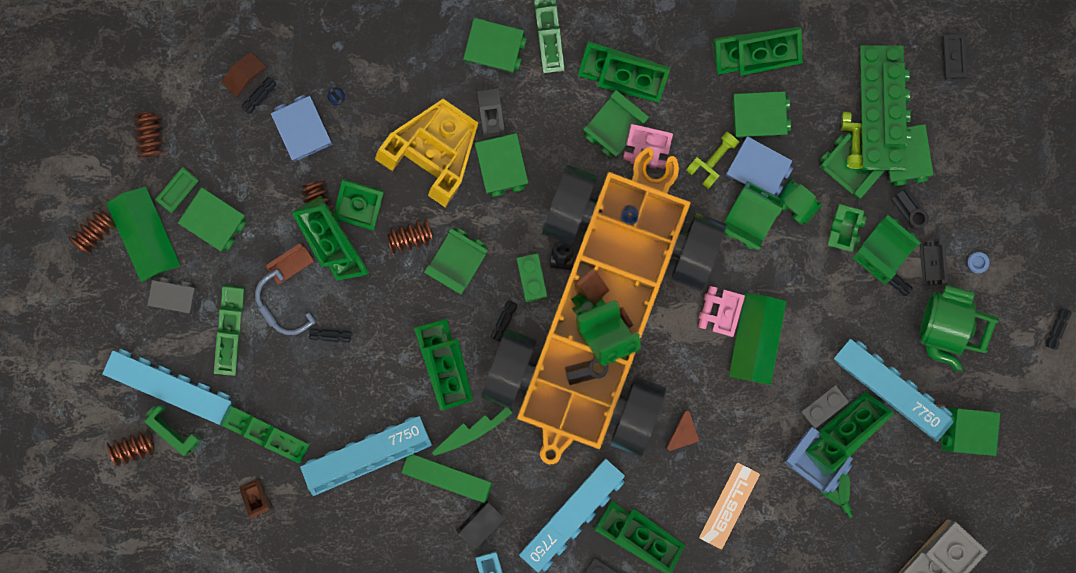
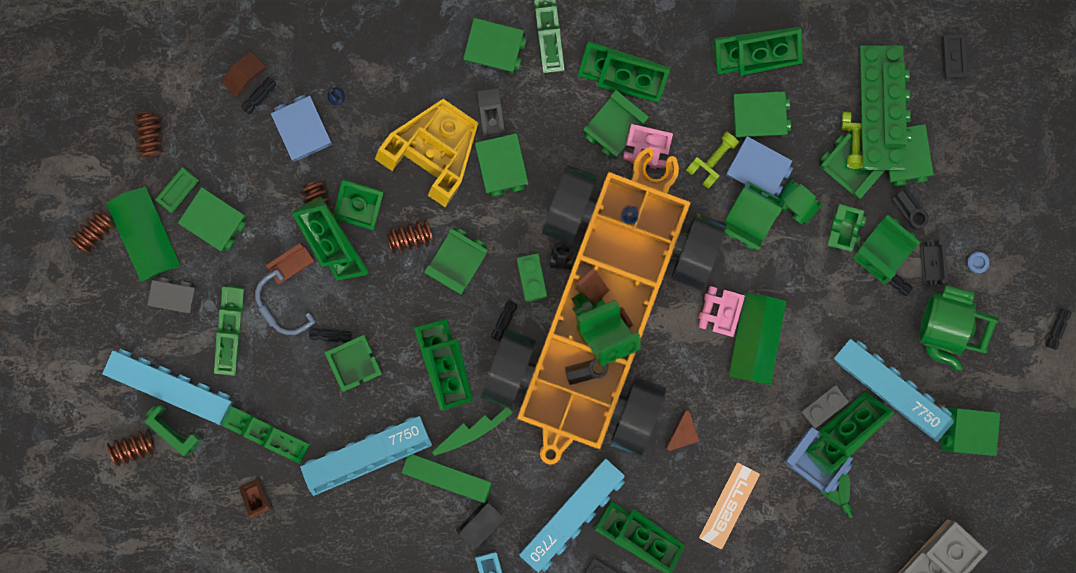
(353, 363): none -> green piece

